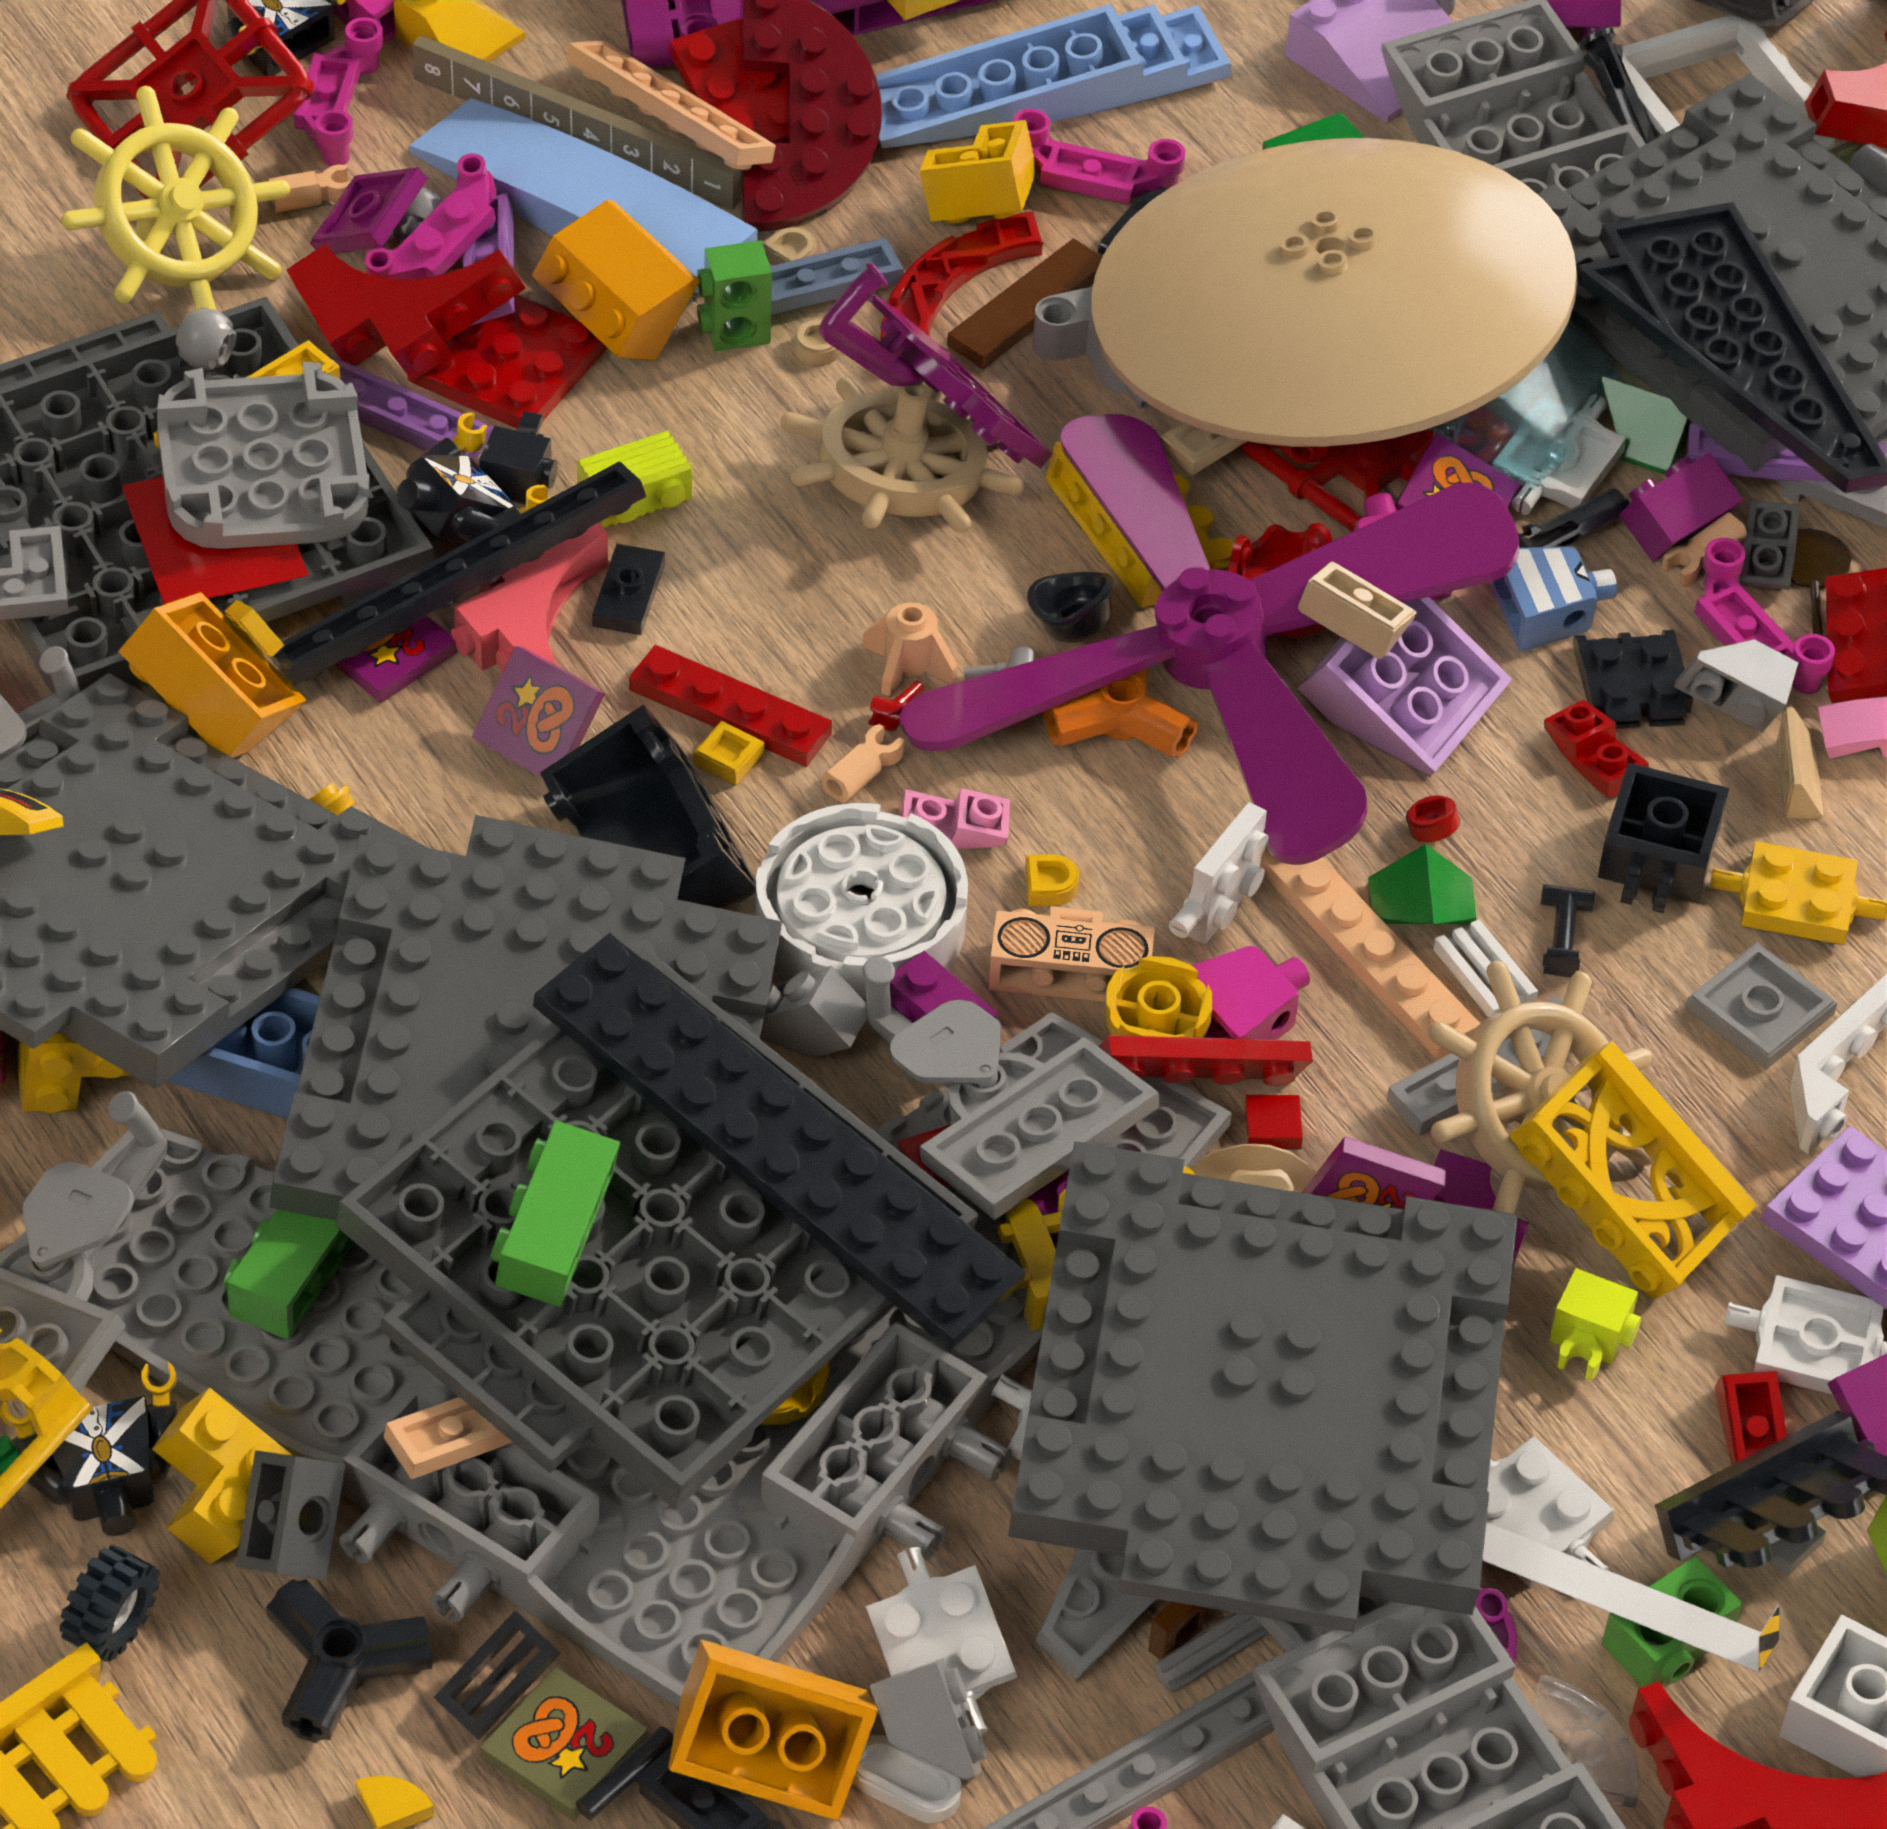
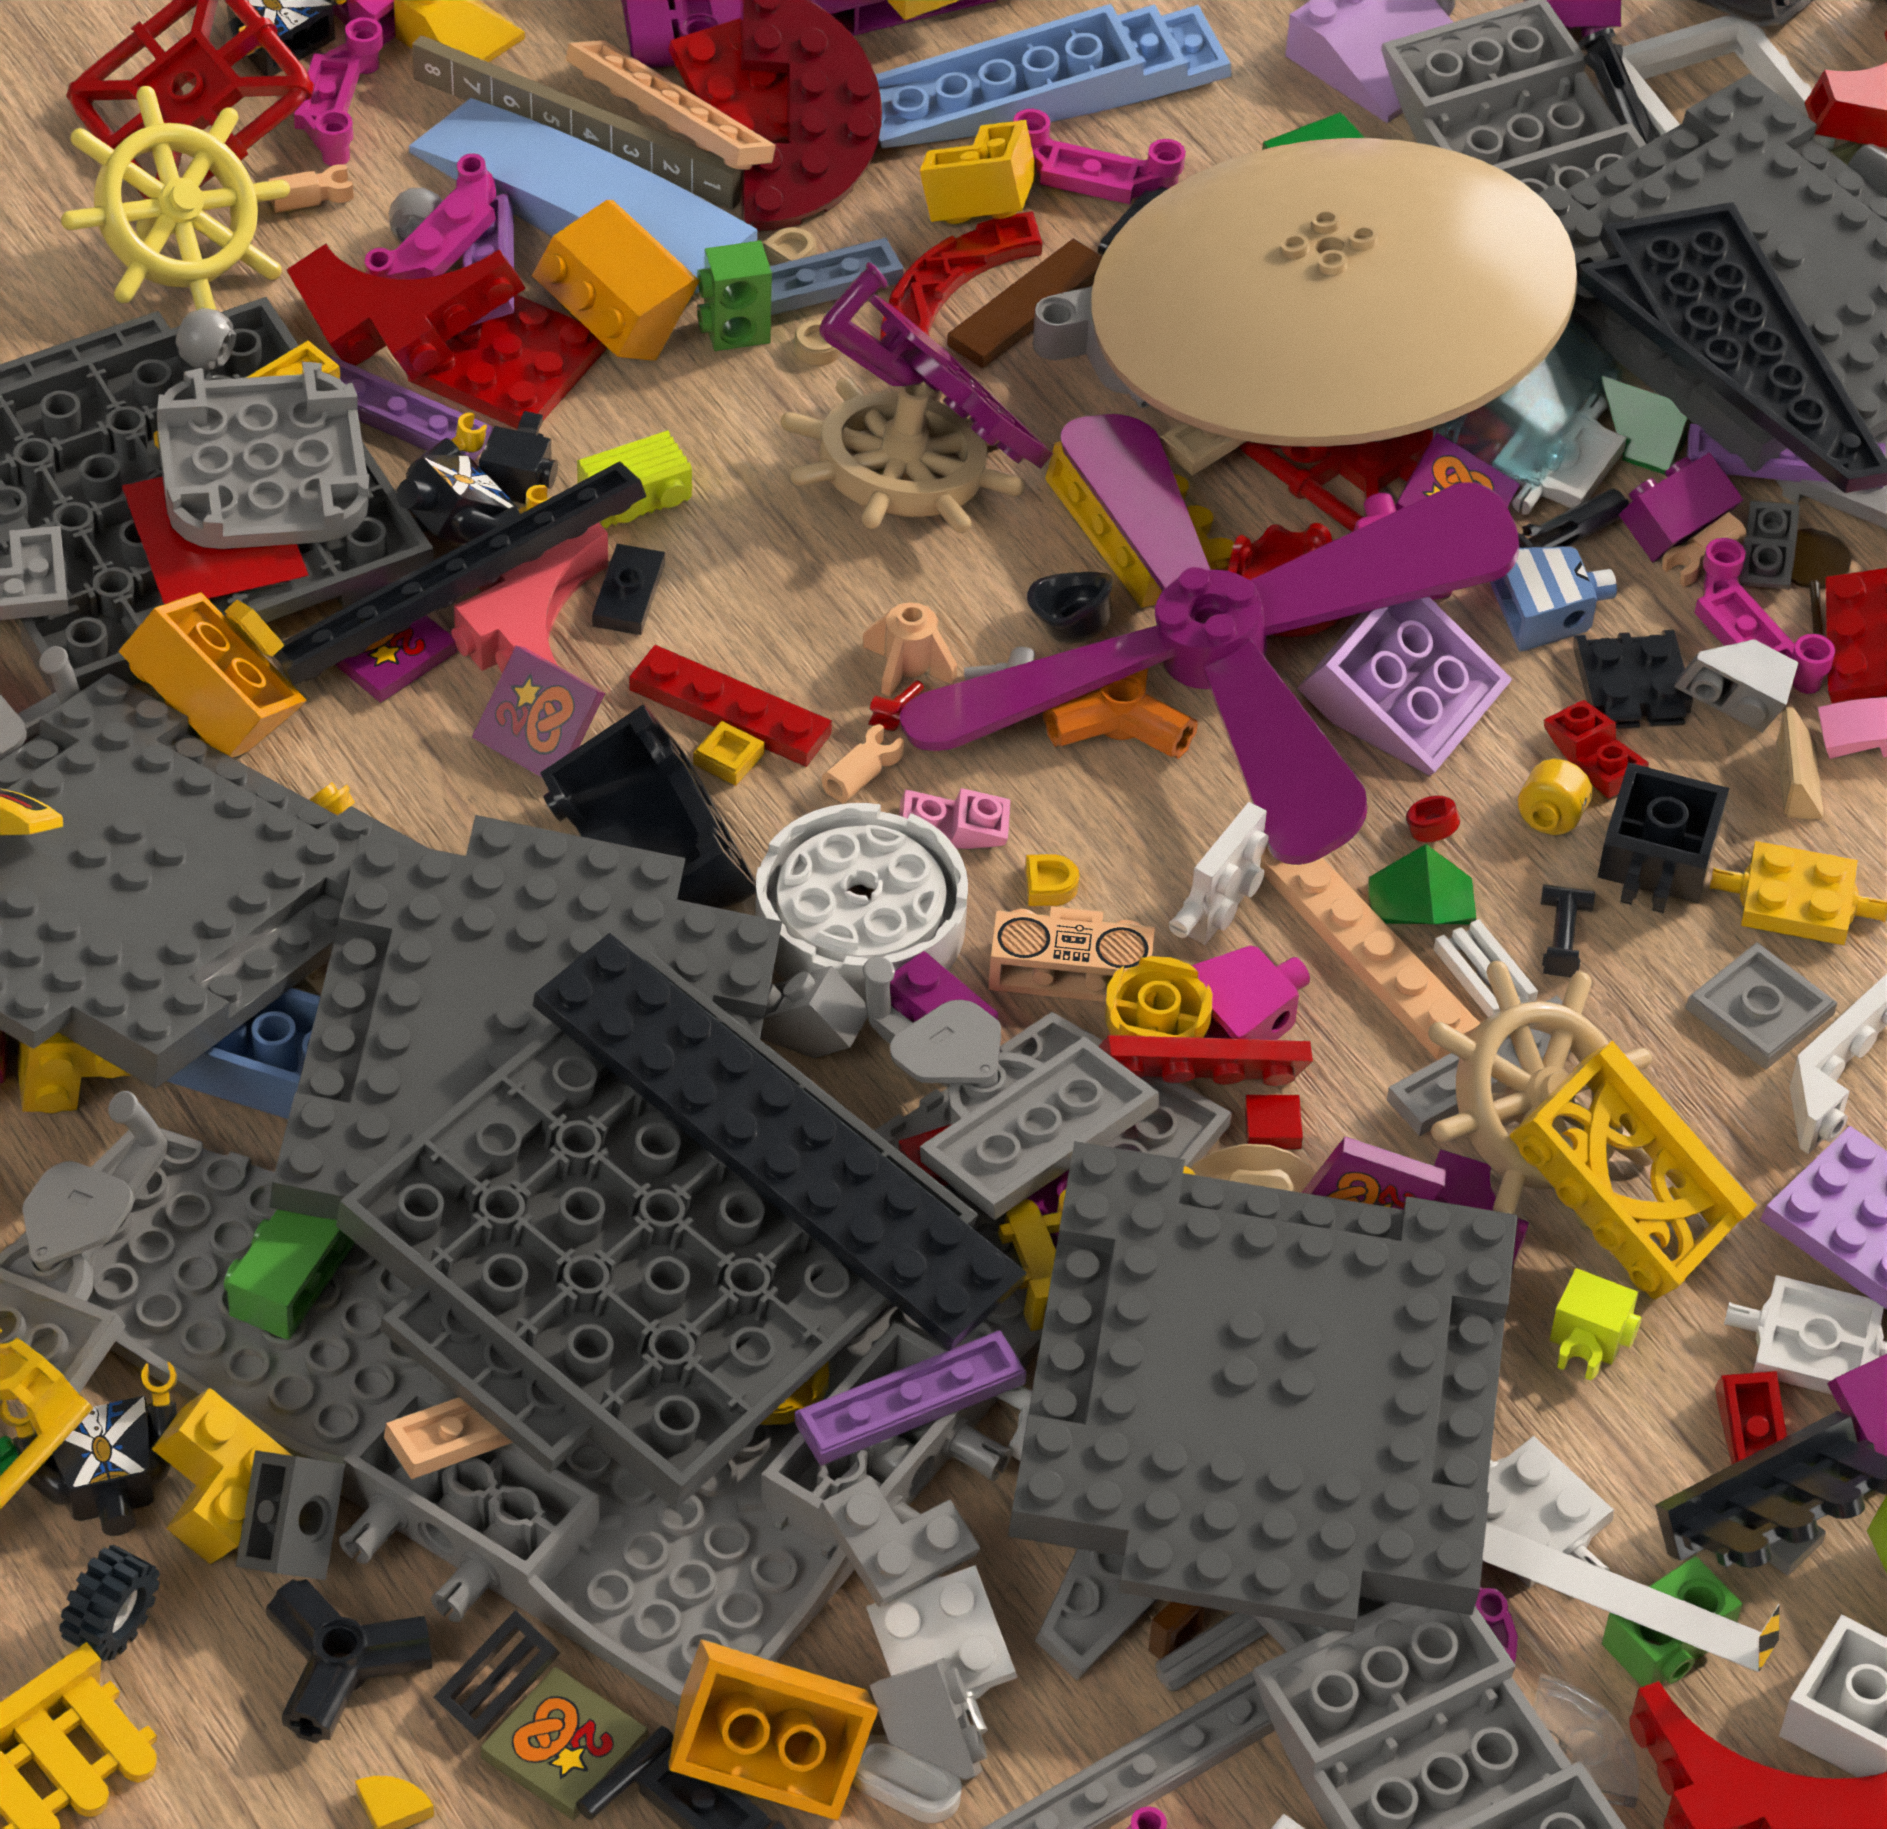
(369, 210): magenta tile -> none
(554, 1212): bright green brick -> none
(893, 1555): none -> light grey plate
(910, 1397): none -> medium lavender tile
(1355, 609): tan slope -> none
(1557, 793): none -> yellow head

